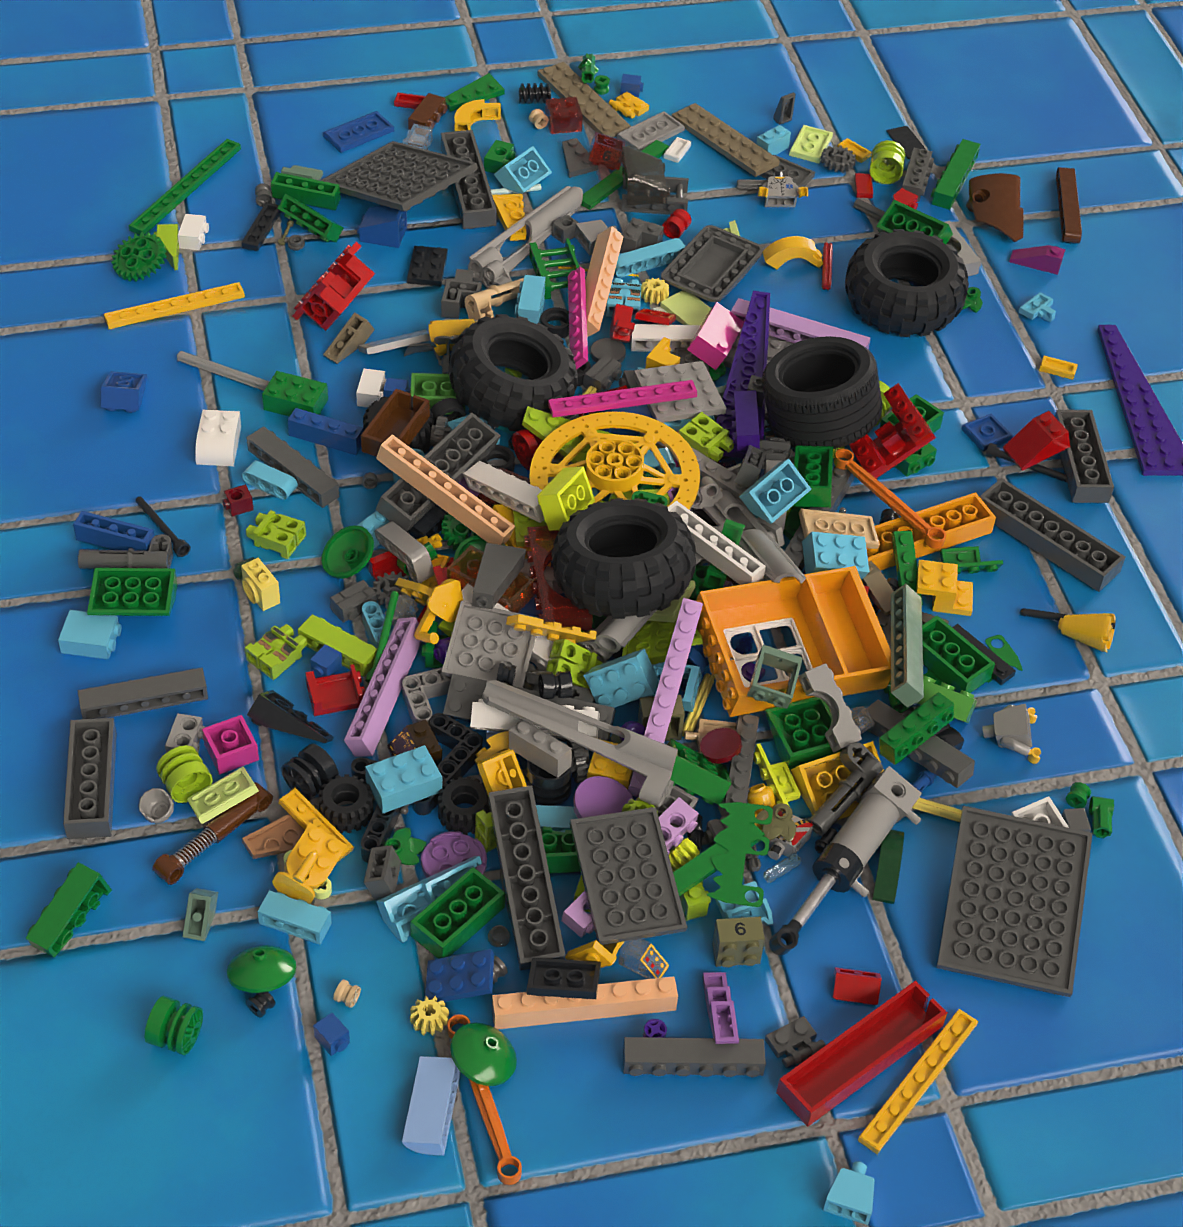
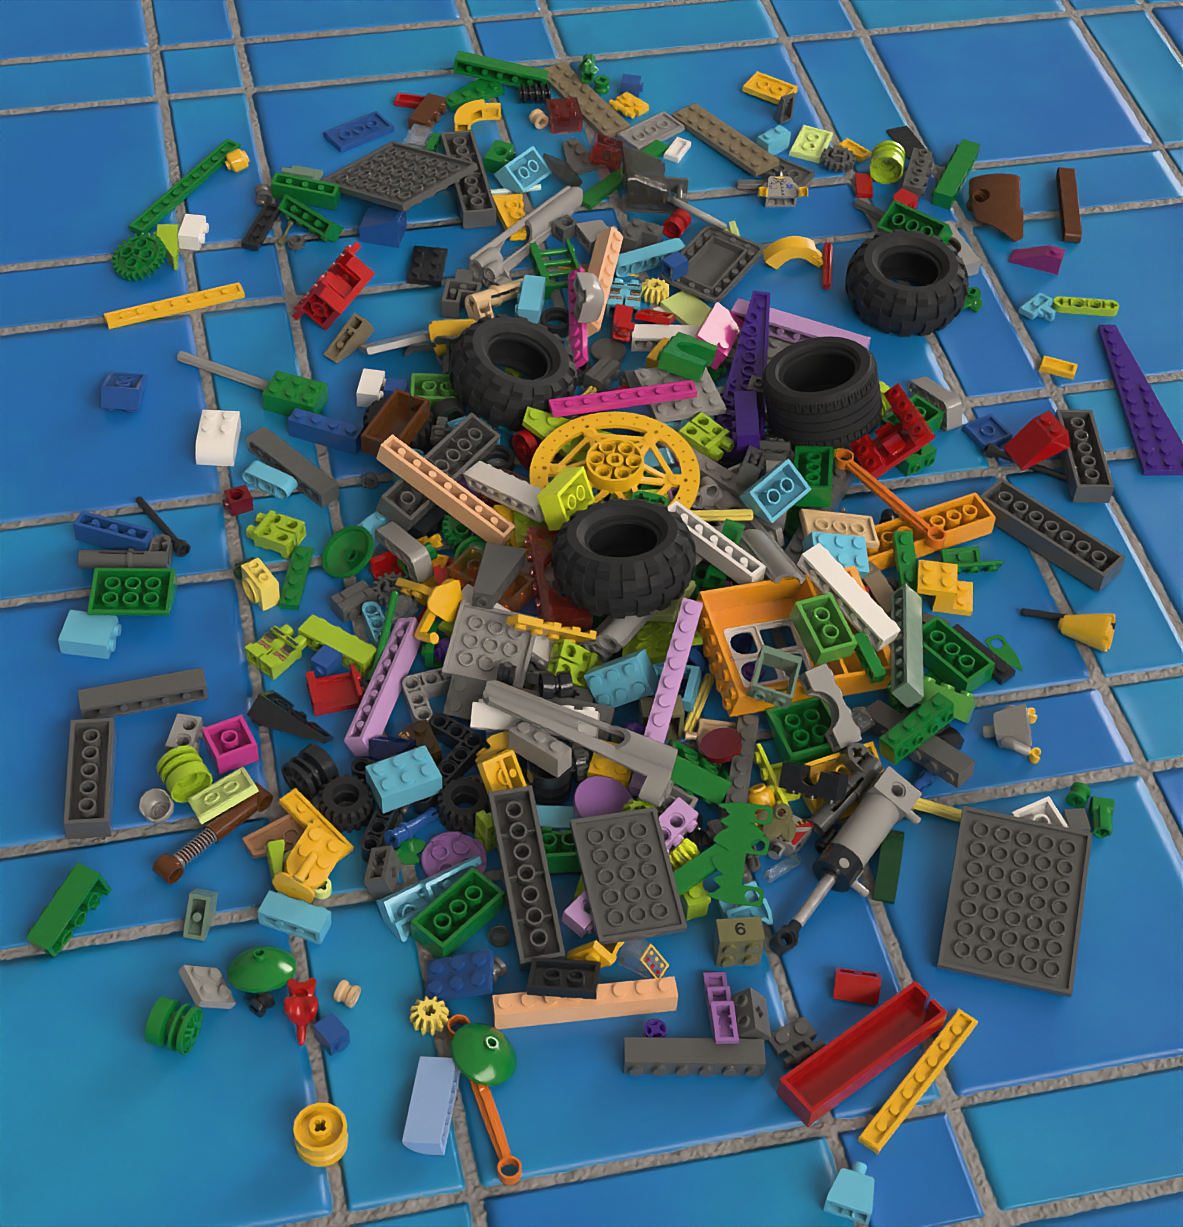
(207, 987): none -> light grey plate
(237, 160): none -> yellow head
(275, 857): none -> lime slope
(296, 578): none -> green plate
(301, 1005): none -> red animal
(320, 1134): none -> yellow wheel
(385, 747): none -> clear blue slope
(405, 831): none -> blue pin
(434, 142): none -> green beam
(498, 70): none -> green brick
(562, 171): none -> clear smoke slope
(589, 297): none -> light grey brick
(674, 266): none -> blue brick
(686, 356): none -> green arch
(700, 214): none -> light grey wedge
(722, 515): none -> light yellow axle
(751, 1015): none -> dark grey brick
(768, 87): none -> yellow plate
(796, 779): none -> black arch
(823, 629): none -> bright green brick
(850, 597): none -> white brick
(869, 659): none -> green piece
(940, 398): none -> light grey beam
(1104, 307): none -> lime beam

